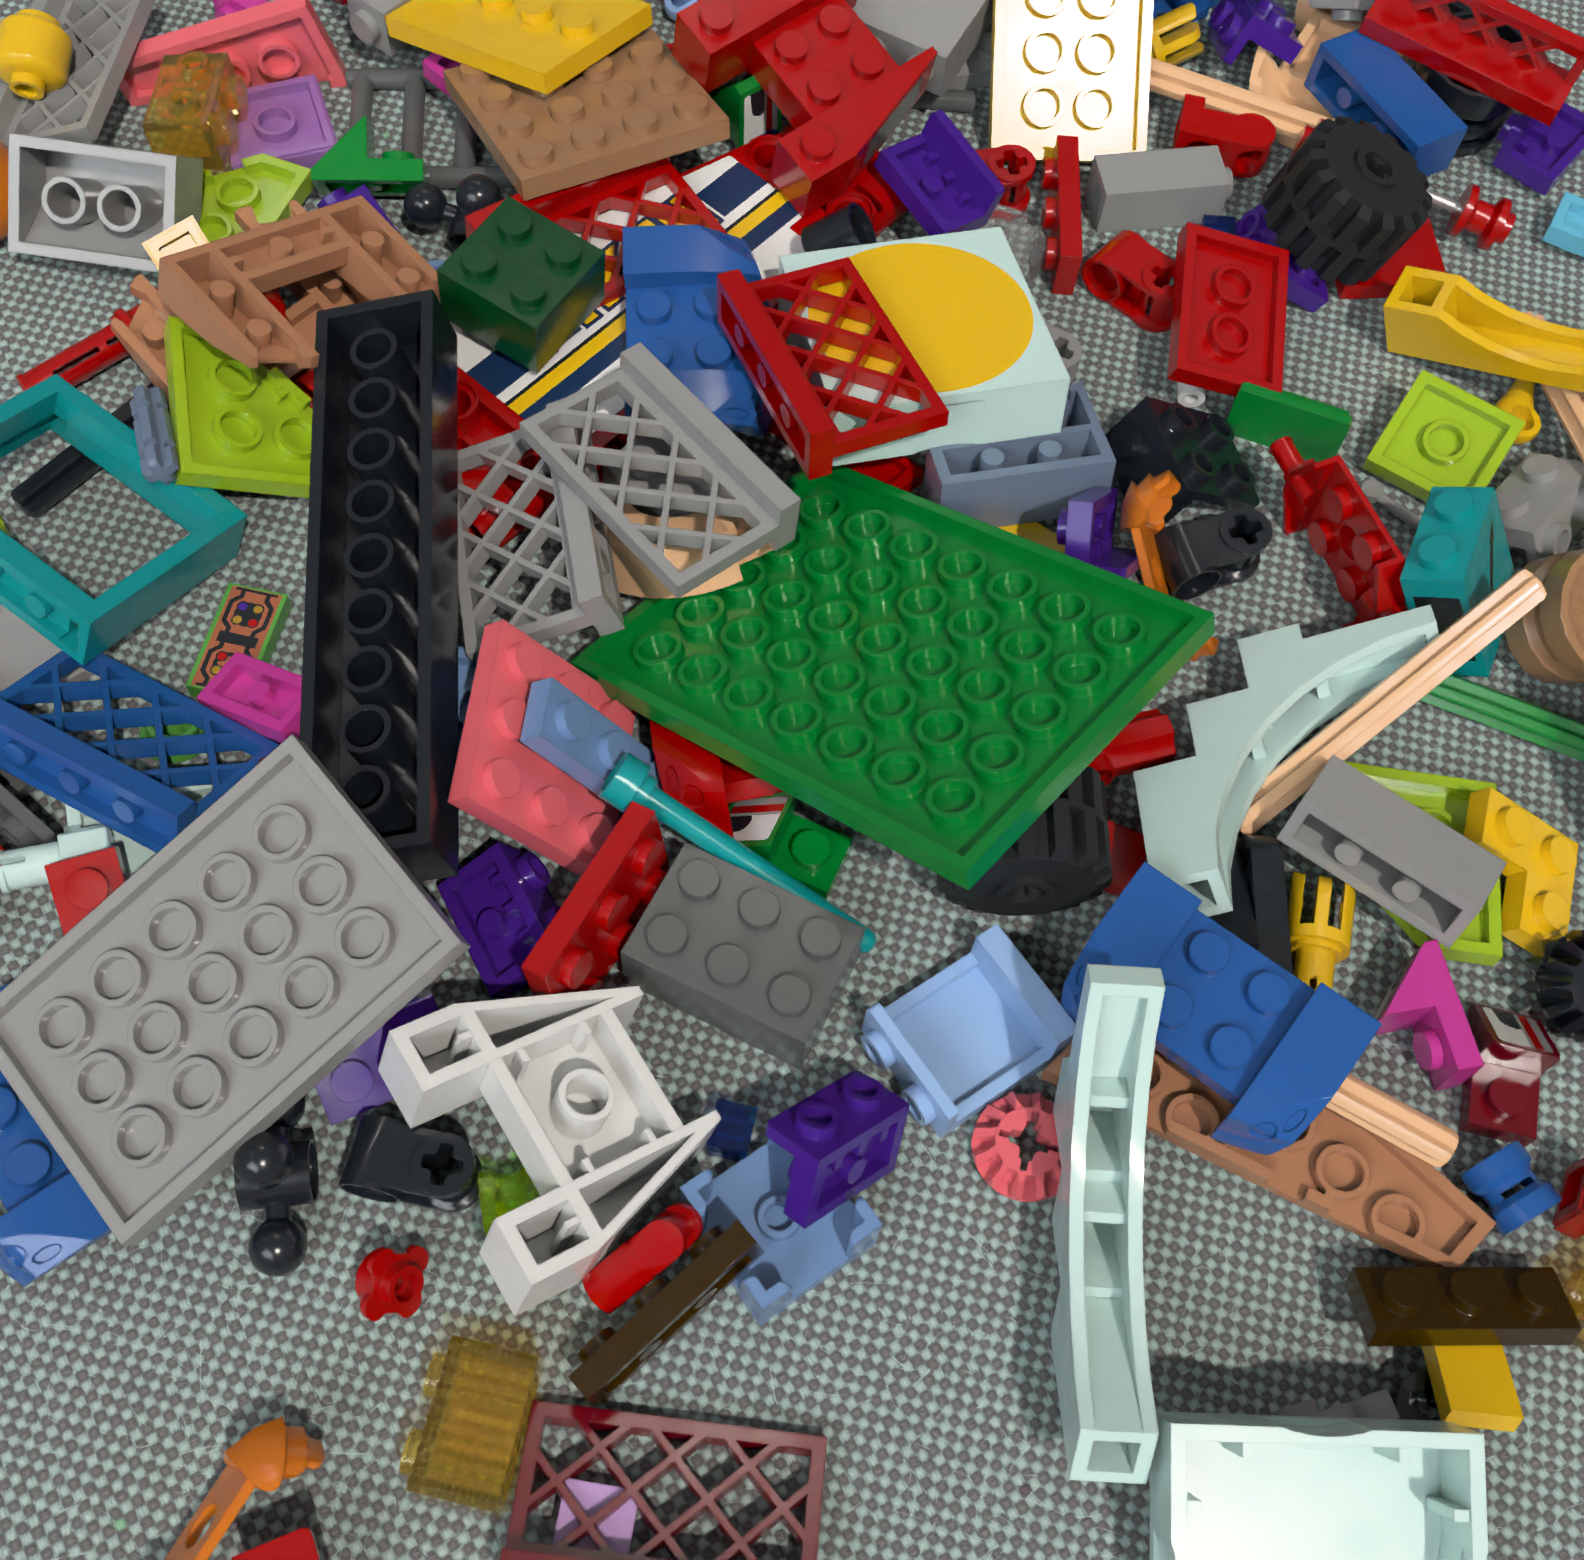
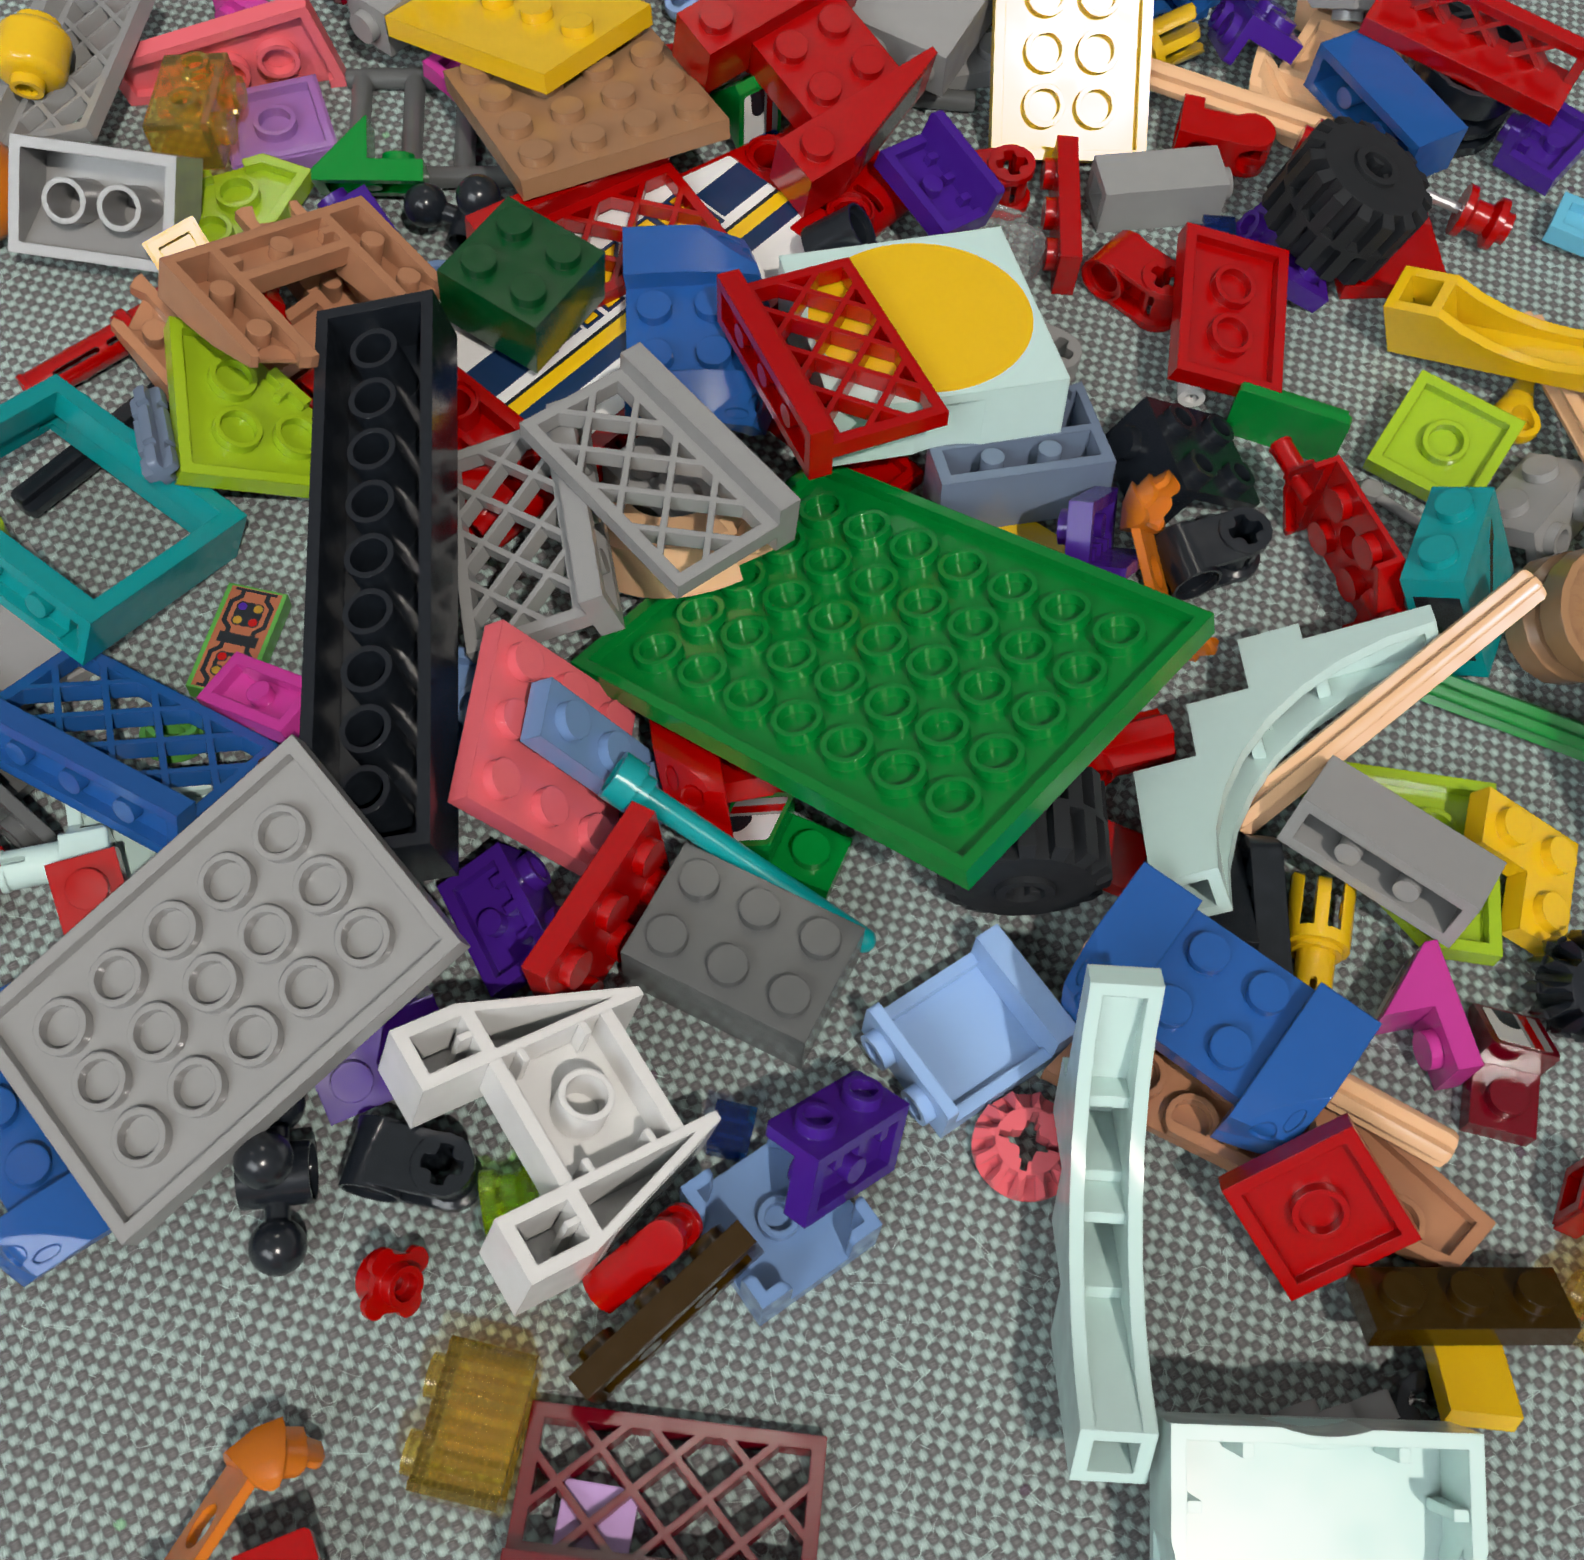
(1319, 1207): none -> red plate
(1501, 1173): blue wheel -> none

